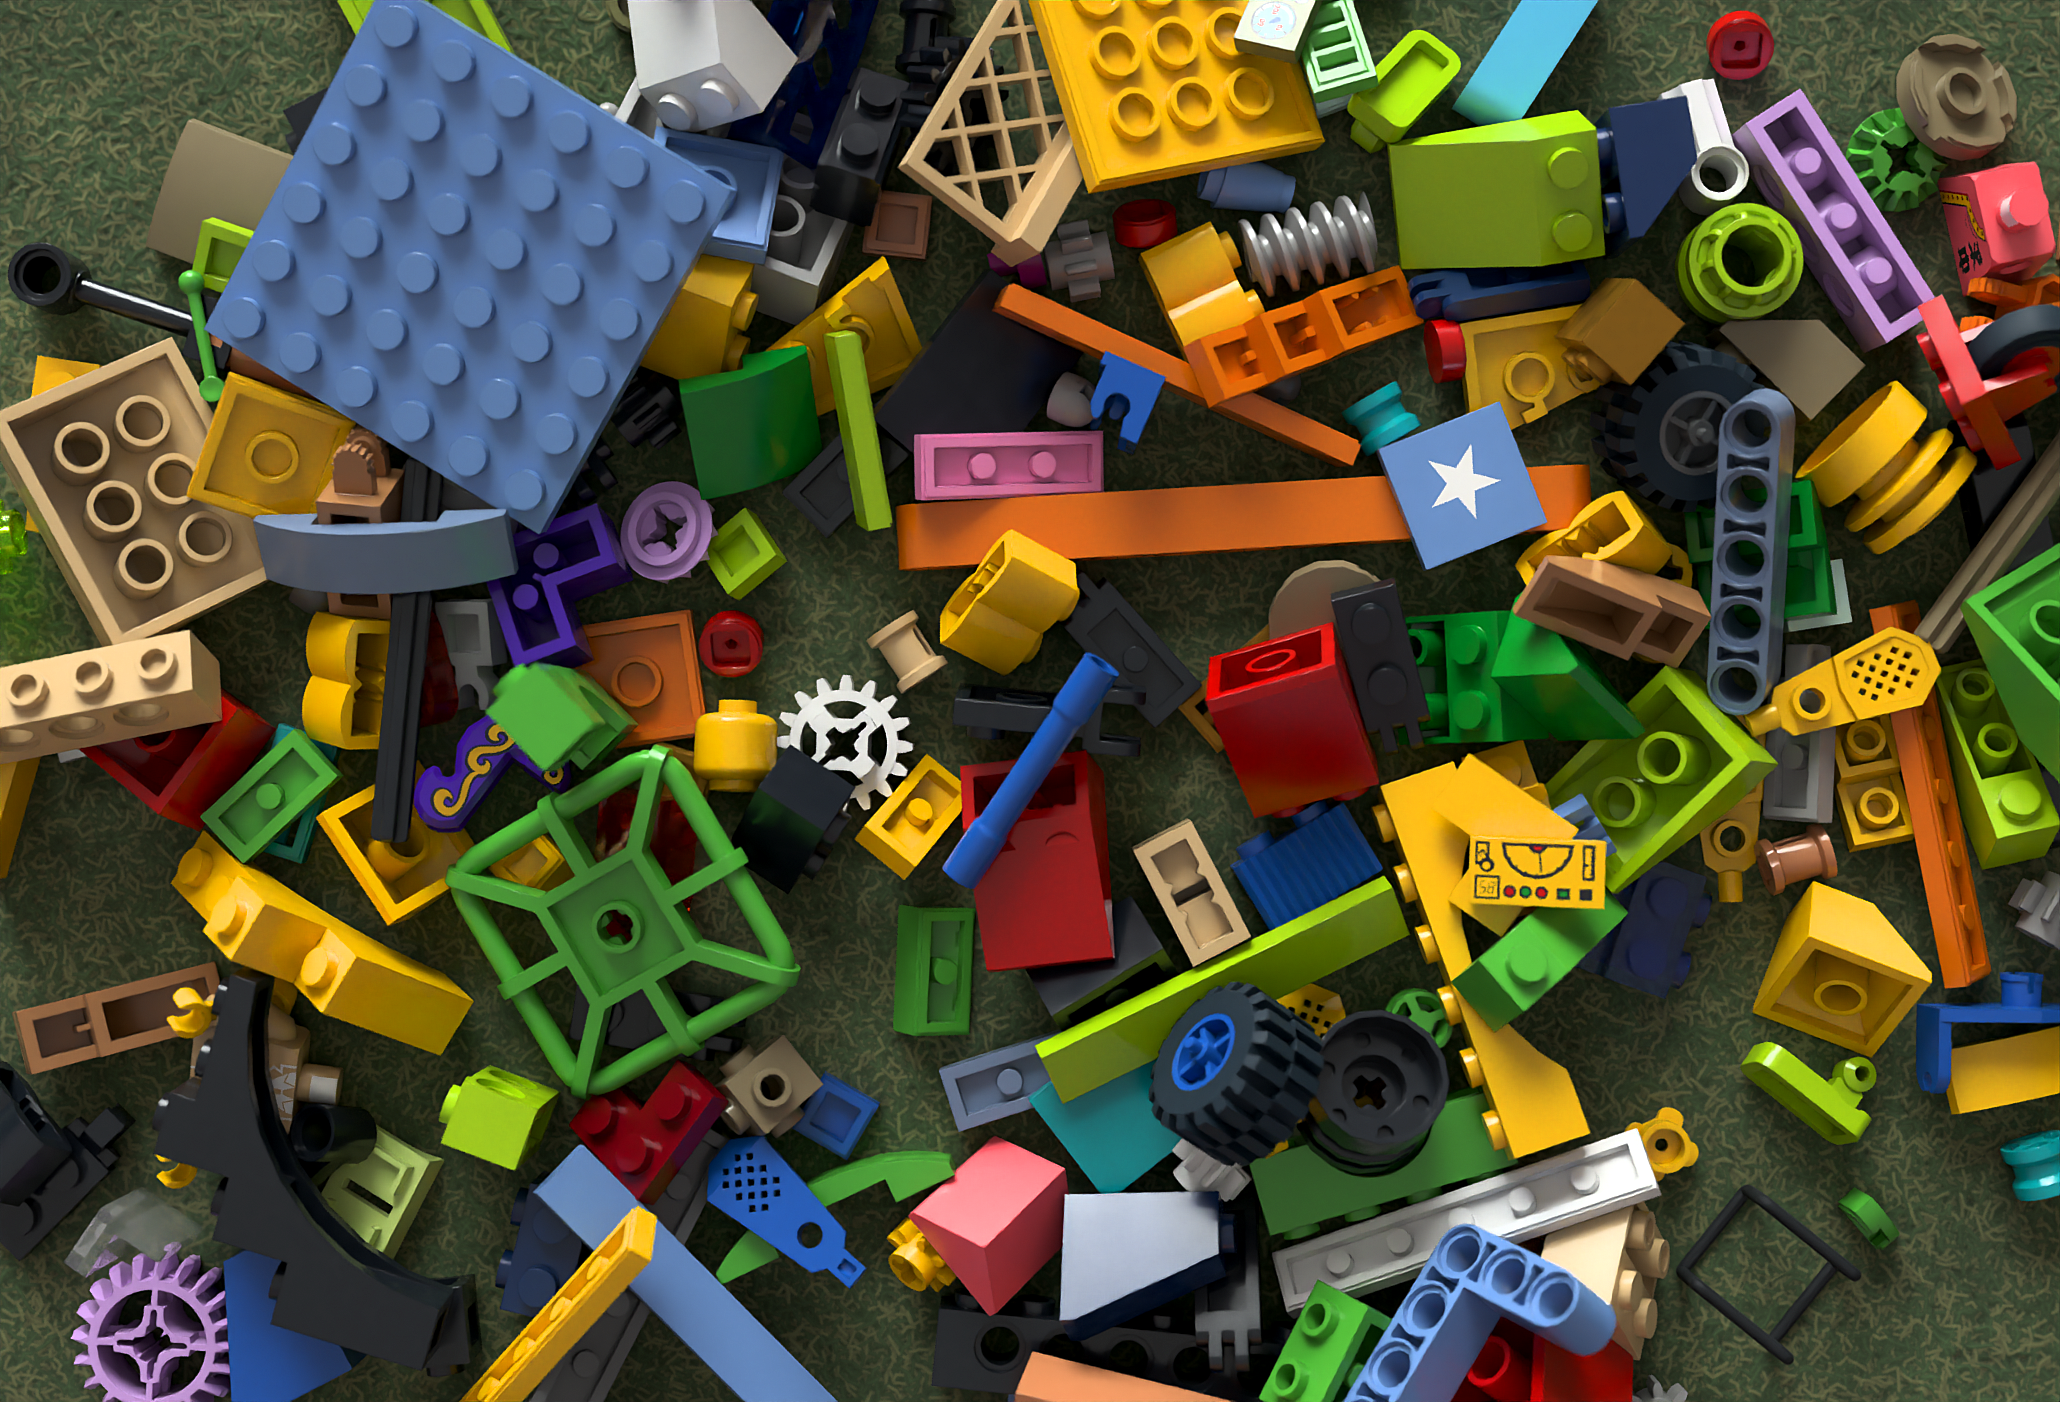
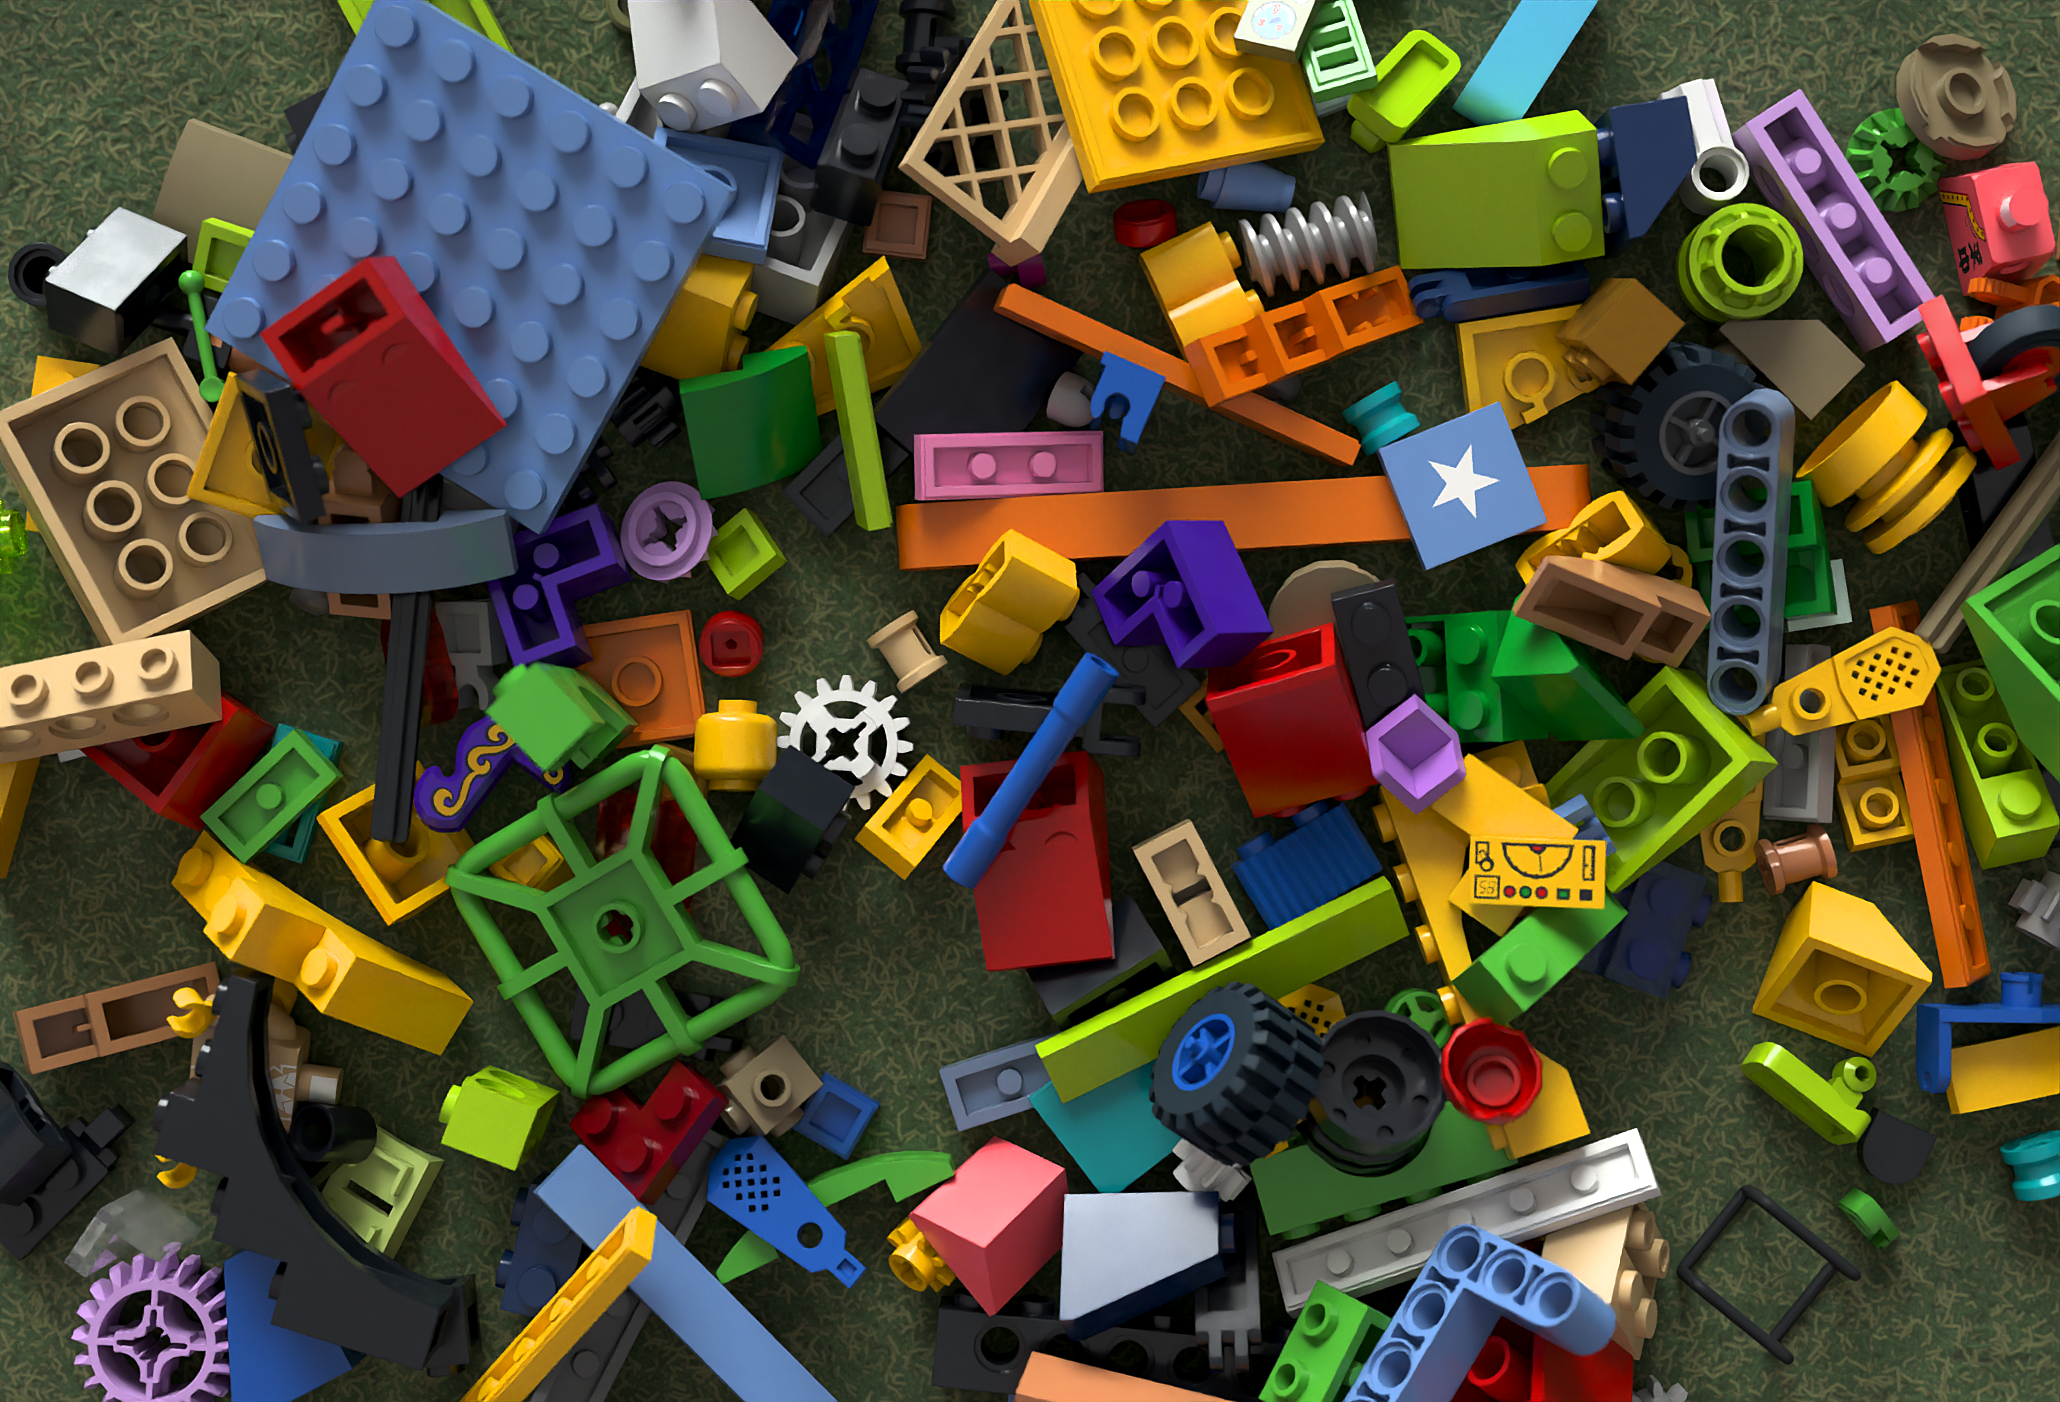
(116, 281): none -> brick
(277, 430): none -> black plate
(347, 680): yellow brick -> none
(384, 374): none -> red slope
(934, 970): bright green slope -> none
(1079, 260): light grey gear -> none
(1185, 593): none -> dark purple brick
(1415, 754): none -> medium lavender panel
(1445, 350): red tile -> none
(1491, 1072): none -> red hair
(1679, 1149): yellow plate -> none
(1740, 45): red tile -> none
(1893, 1148): none -> black tile

